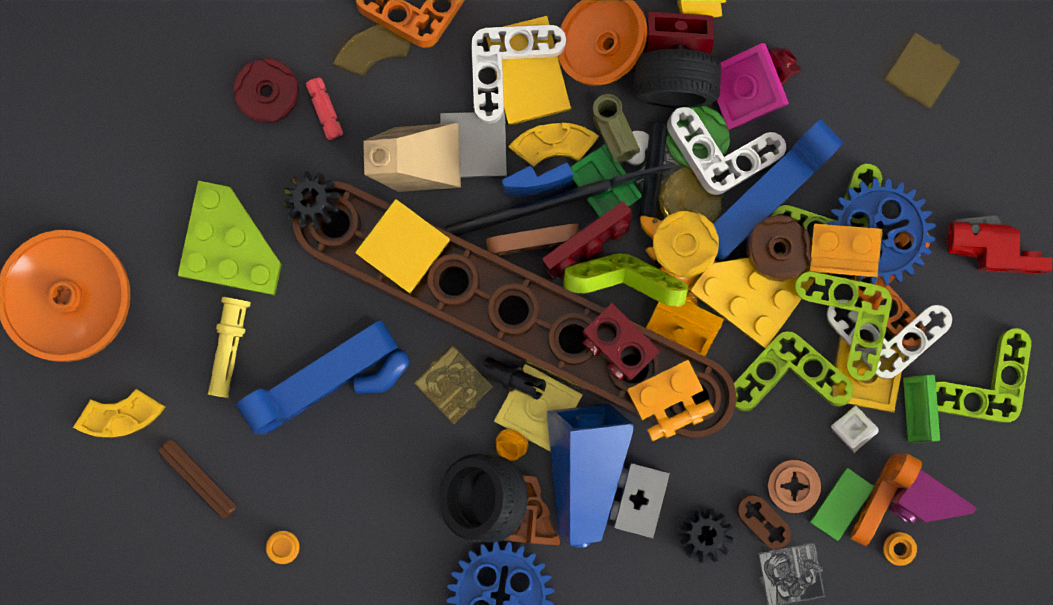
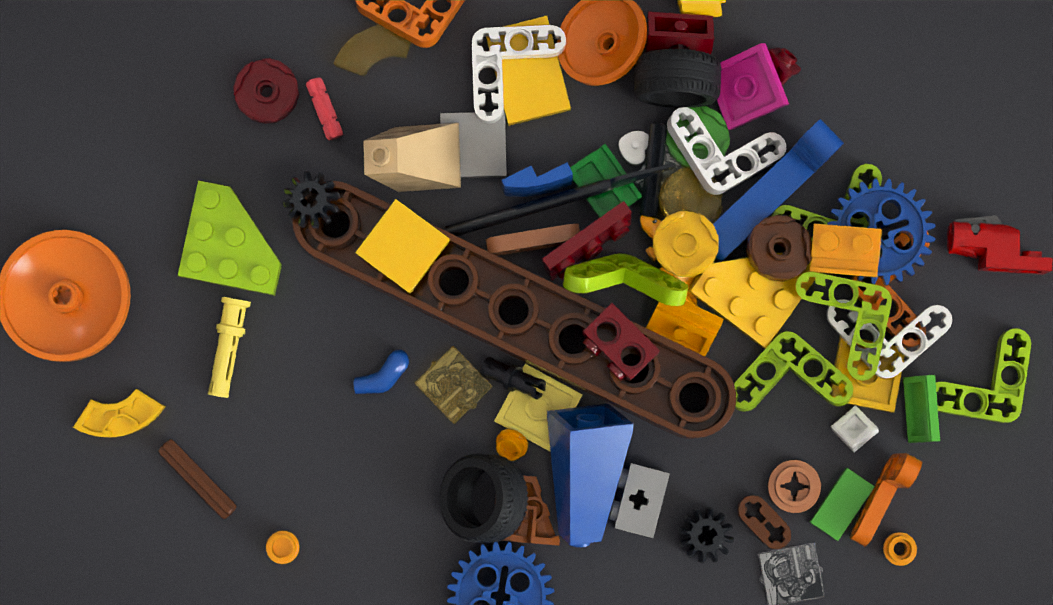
(272, 408): blue beam -> none
(553, 140): yellow tile -> none
(614, 129): olive piece -> none
(664, 391): light orange plate -> none
(922, 70): clear yellow piece -> none
(928, 501): magenta slope -> none

